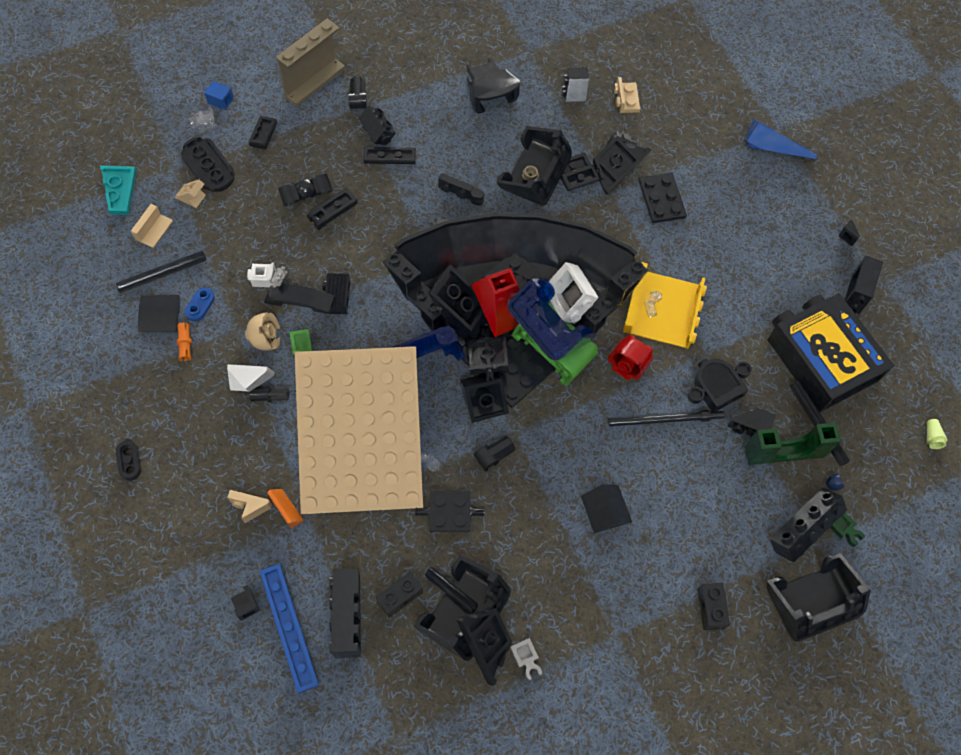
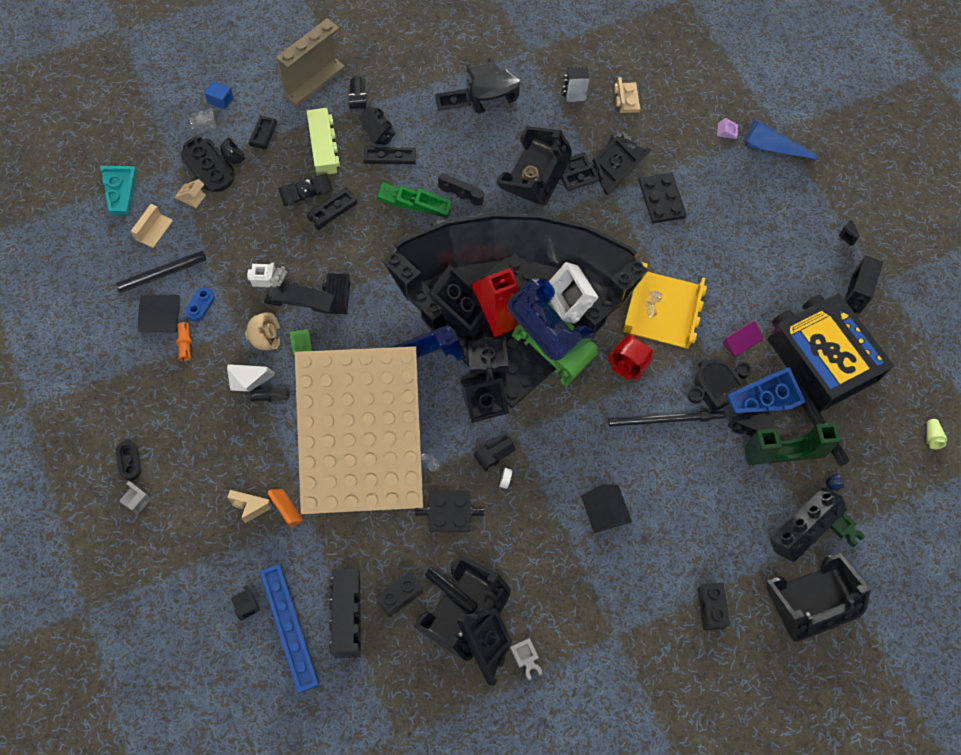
(135, 498): none -> light grey panel
(231, 152): none -> black hair
(321, 141): none -> yellowish green brick
(414, 200): none -> green slope
(453, 99): none -> black slope
(506, 477): none -> white tile
(727, 129): none -> lavender slope
(743, 339): none -> magenta slope
(769, 393): none -> blue wedge

